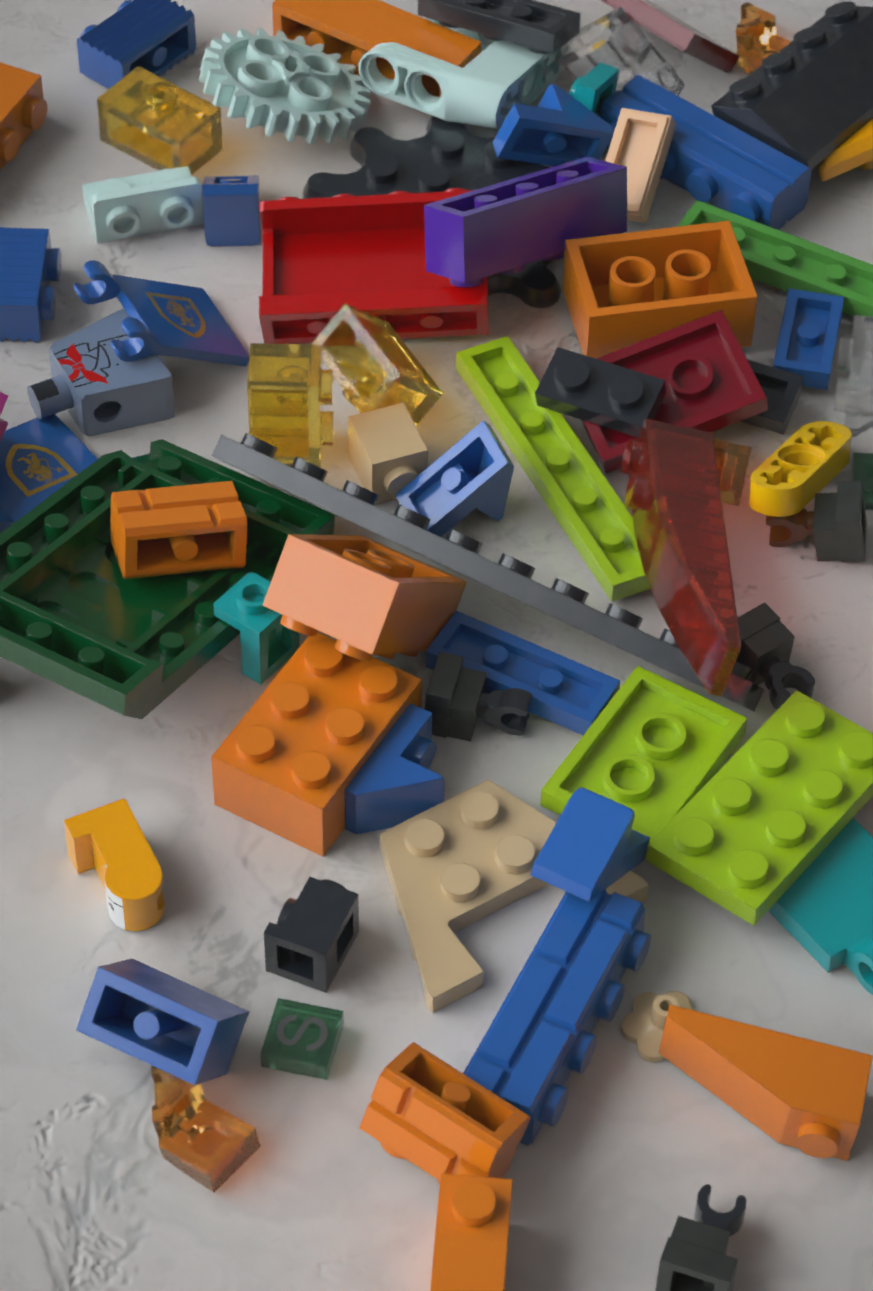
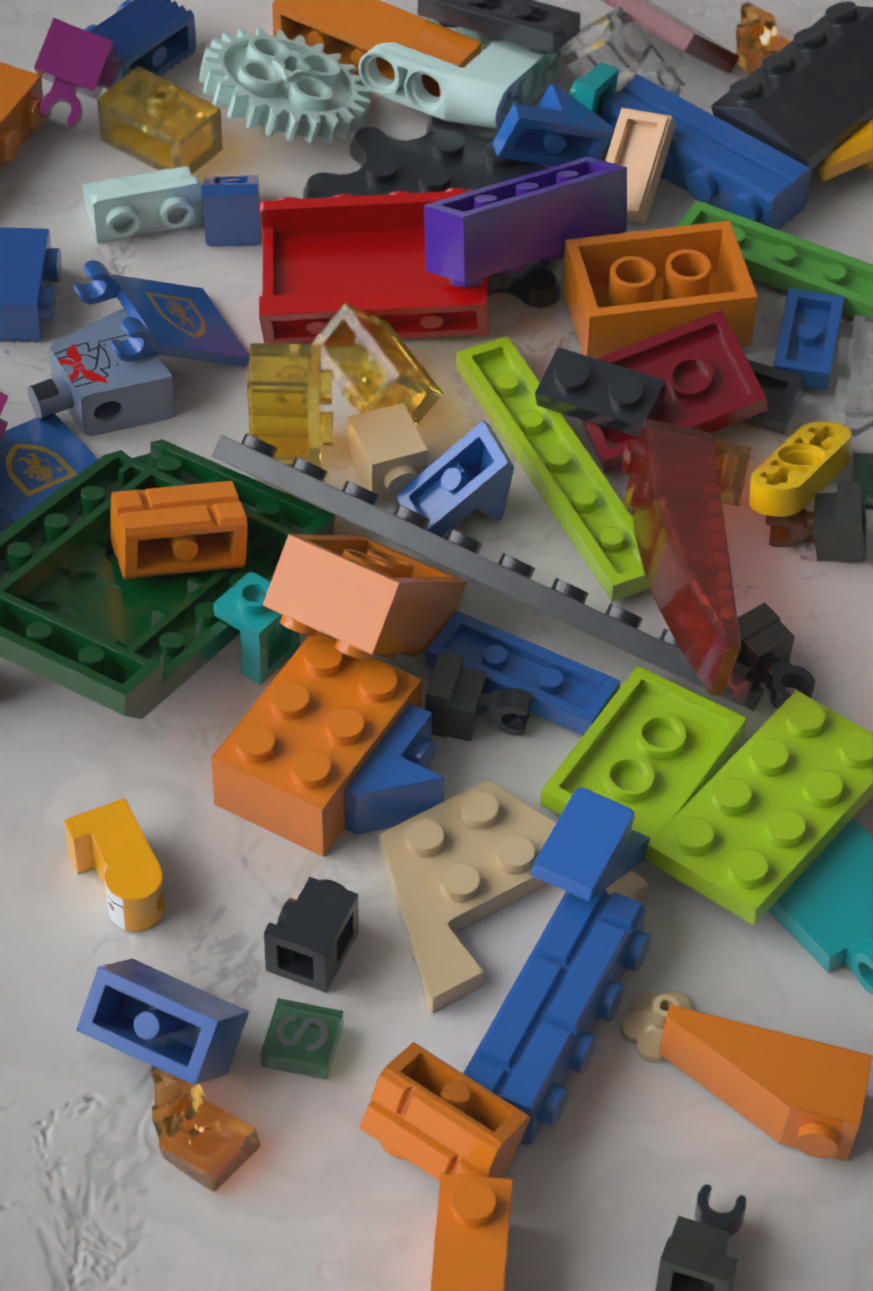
(75, 63): none -> magenta brick

